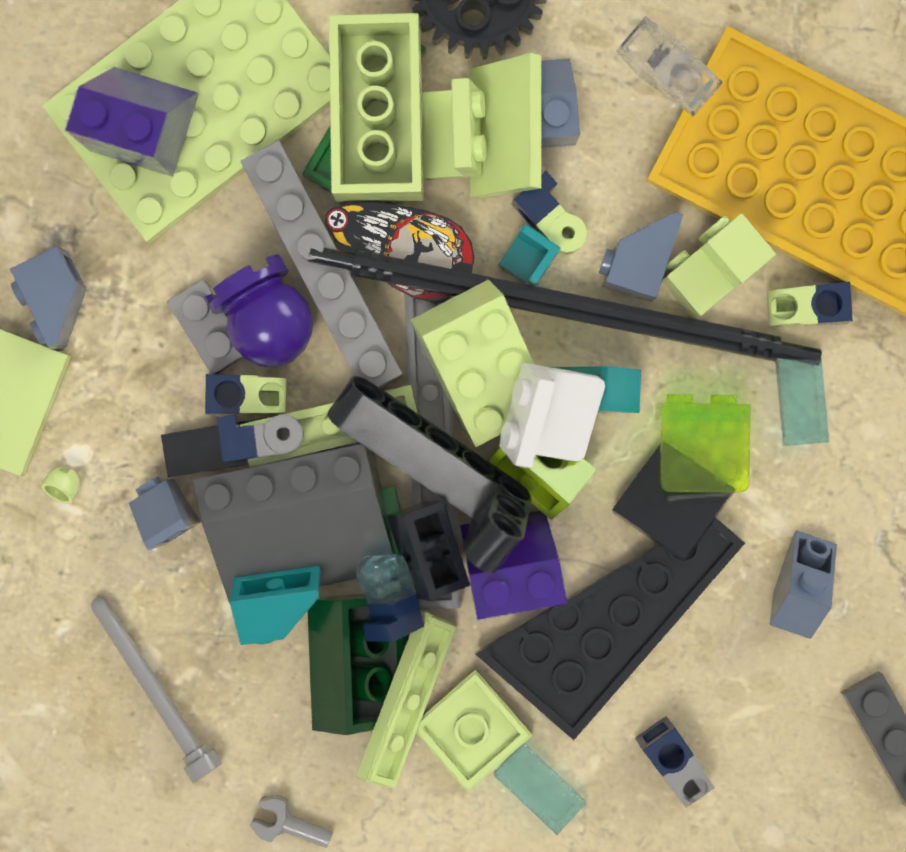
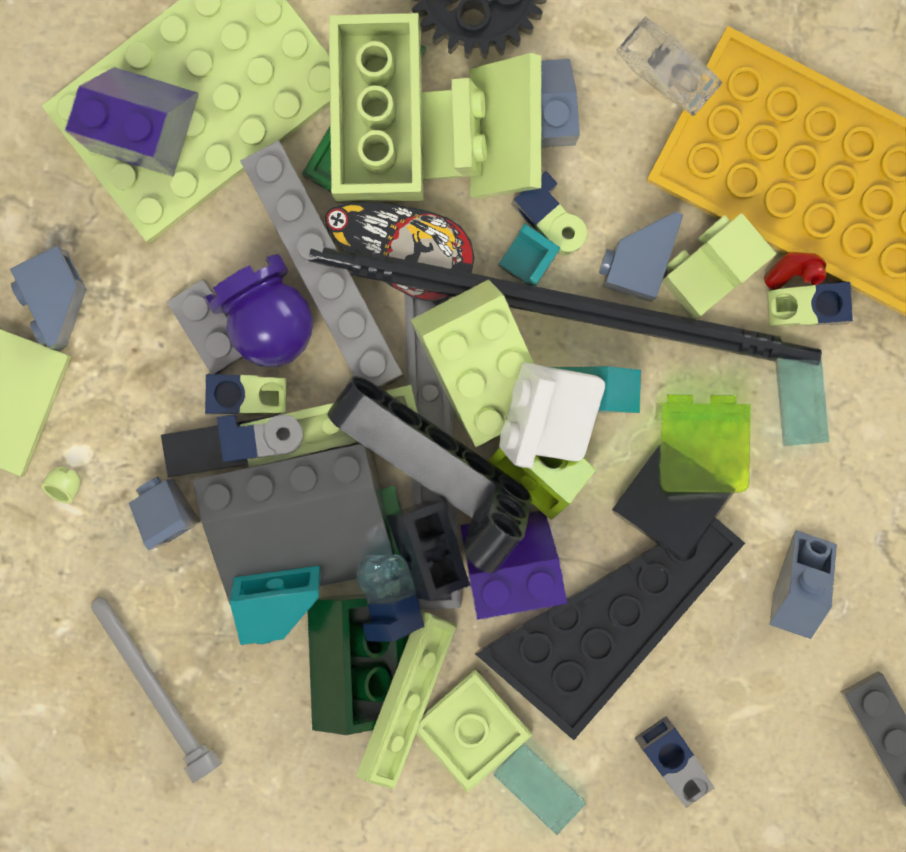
(287, 824): light grey bar -> none
(792, 264): none -> red arm

